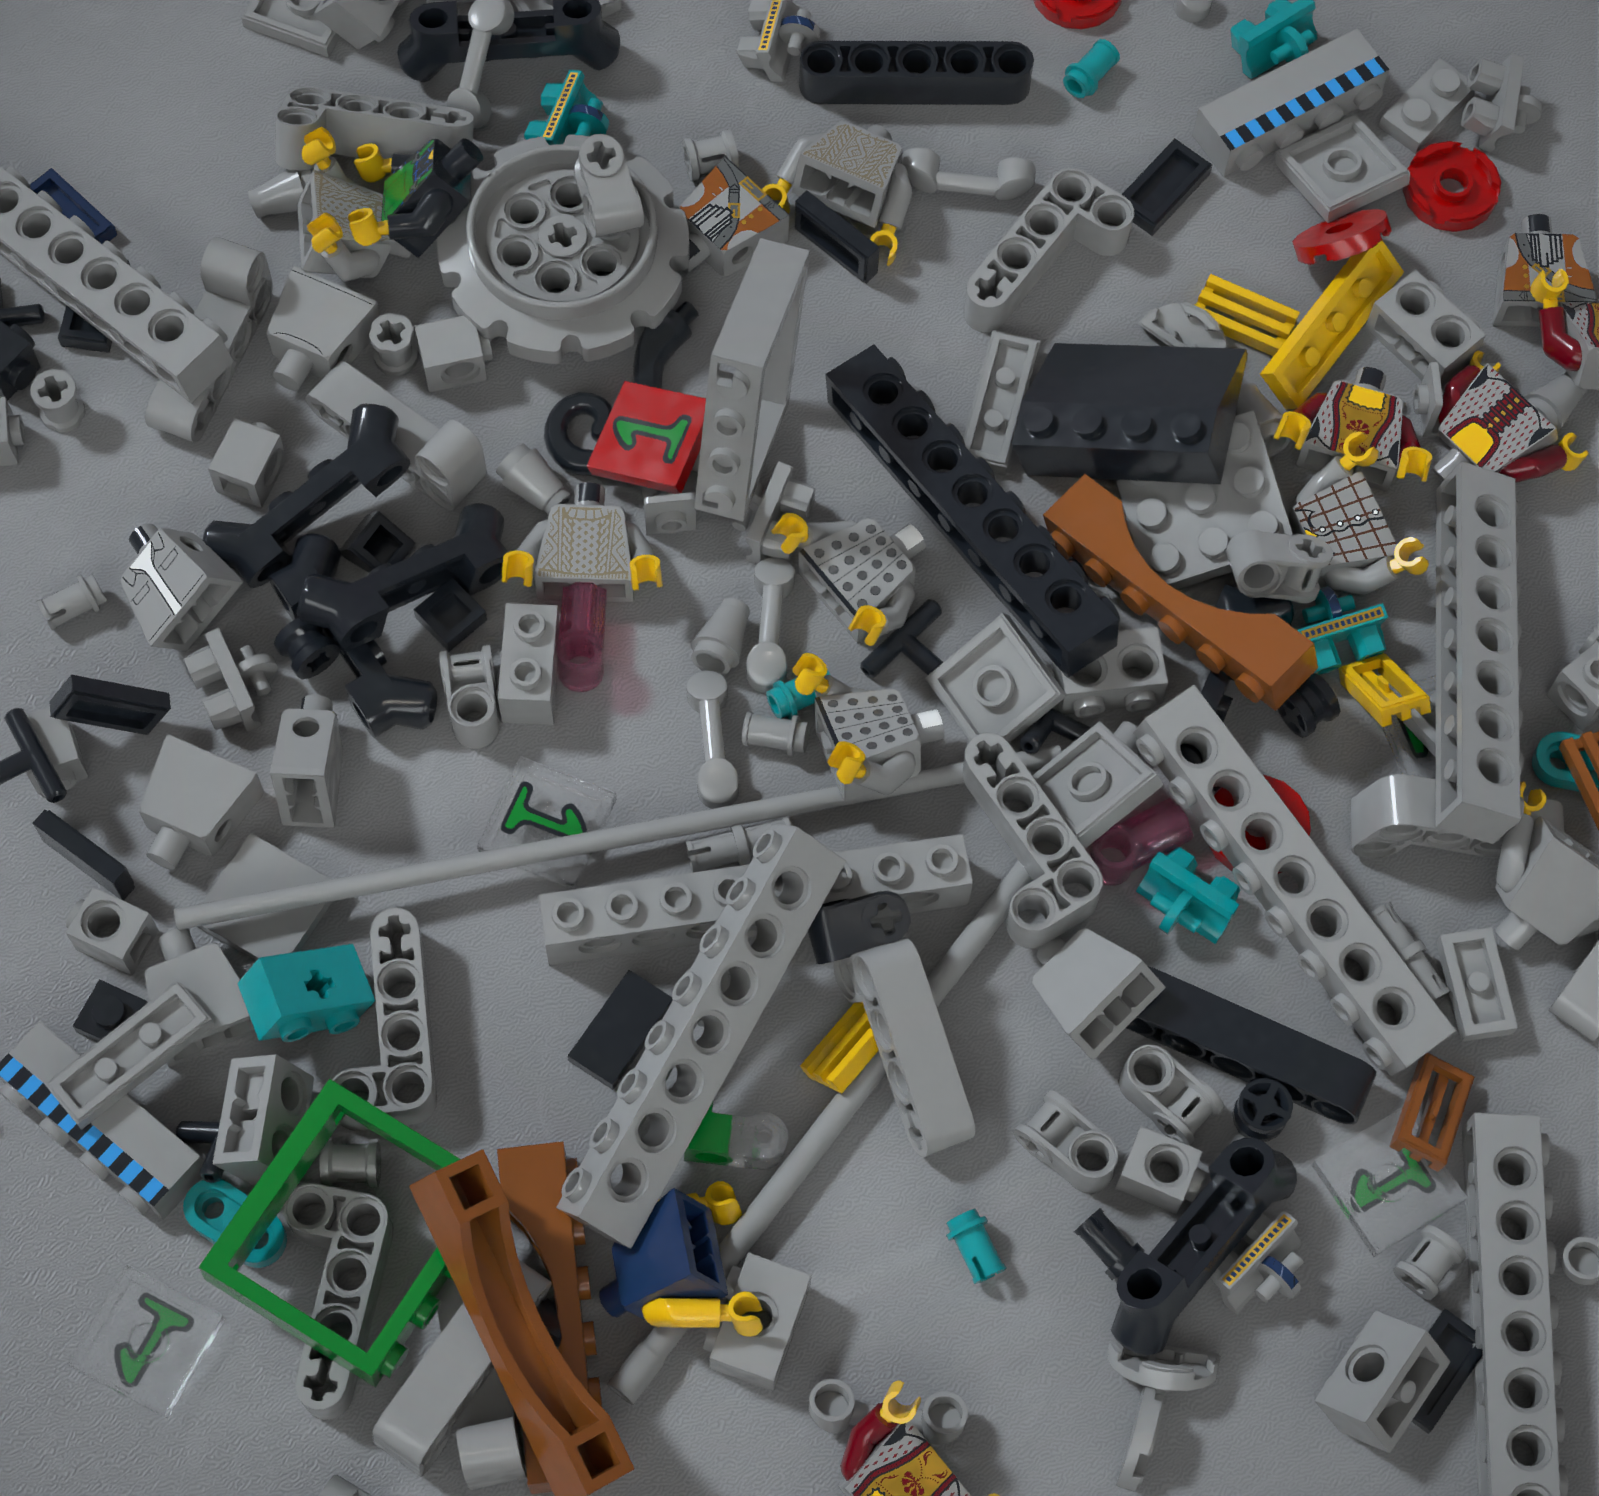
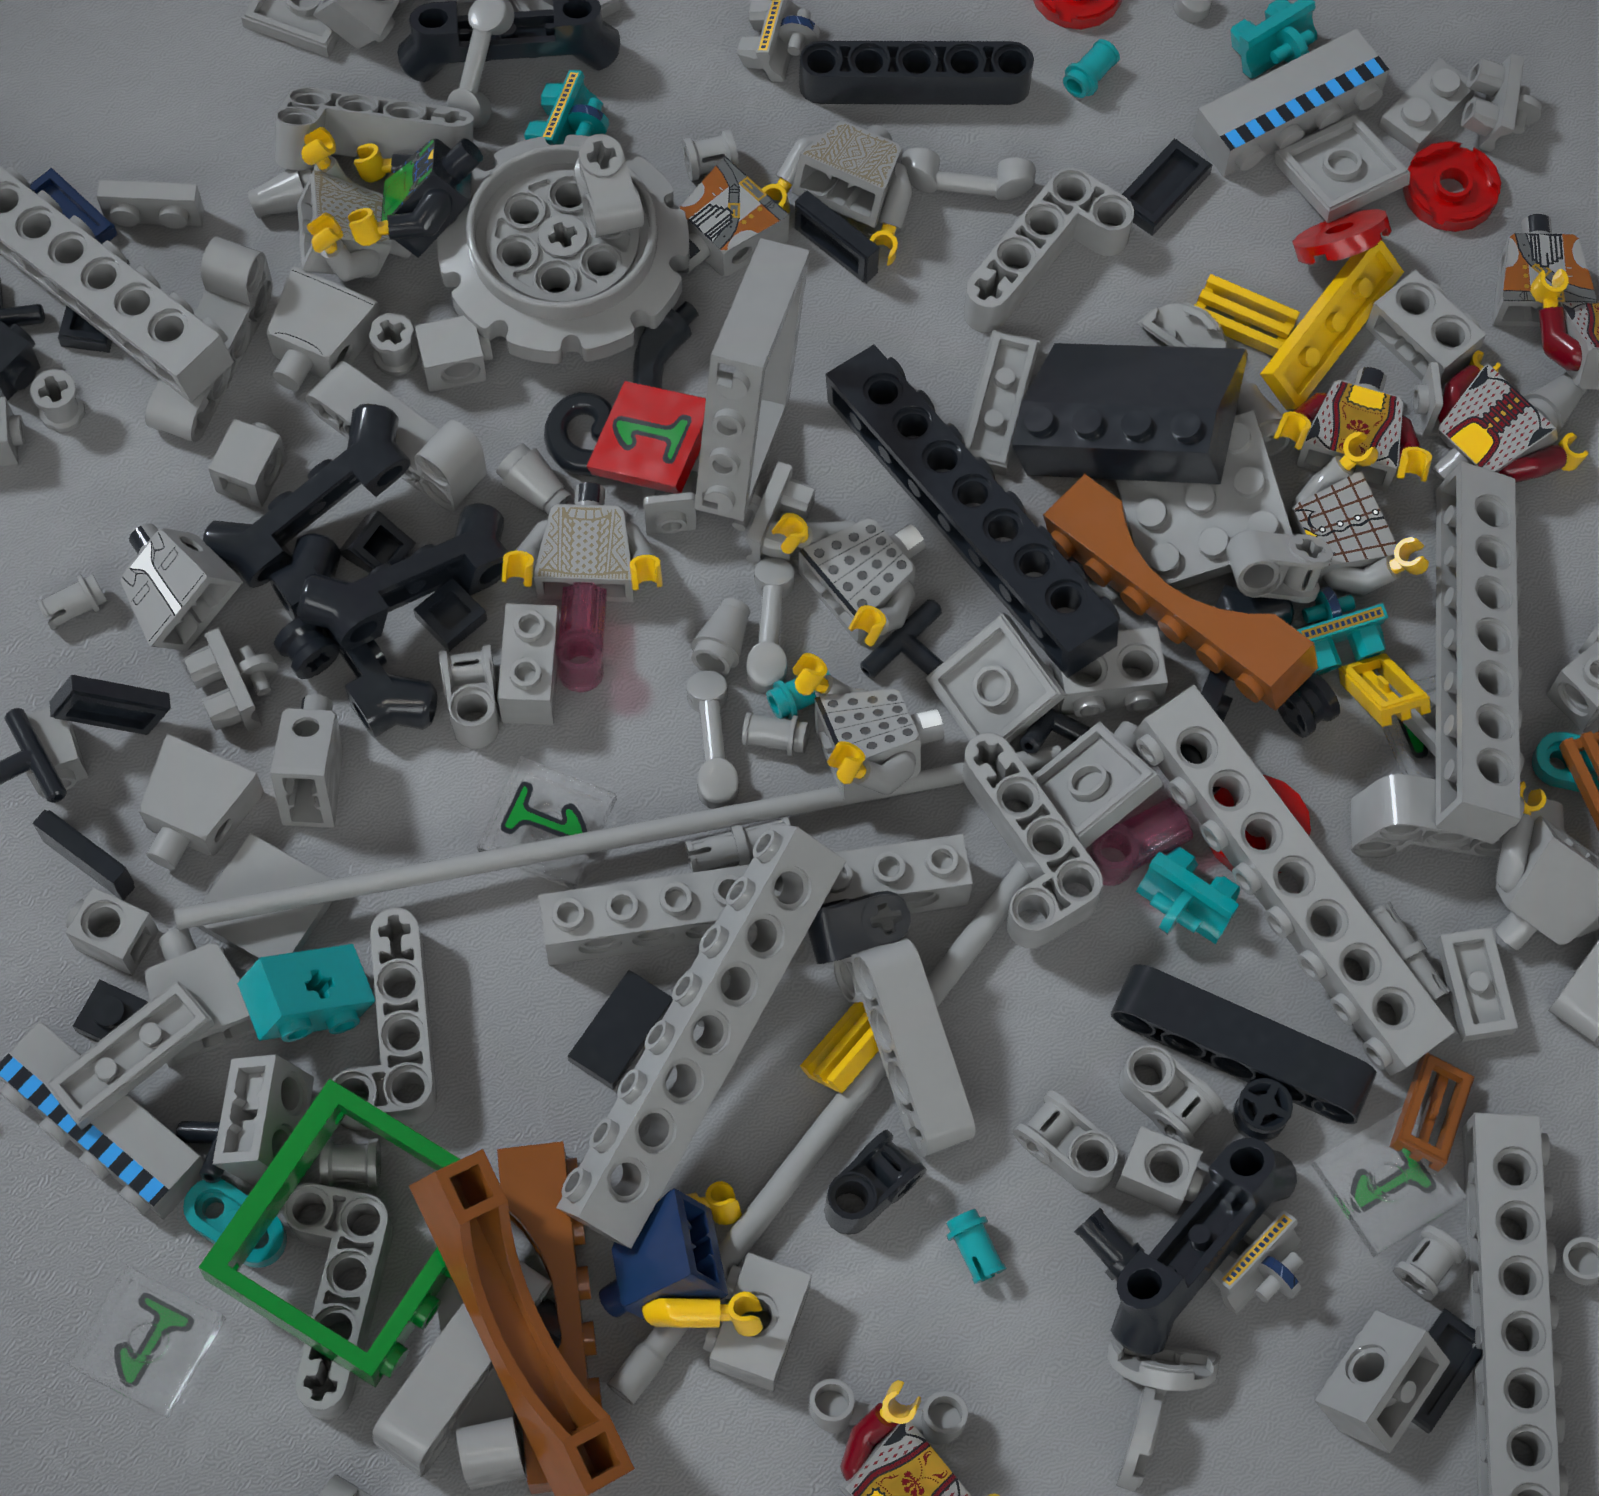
(150, 203): none -> light grey plate
(739, 1140): clear leg -> none
(878, 1177): none -> black piece
(1093, 988): light grey torso -> none

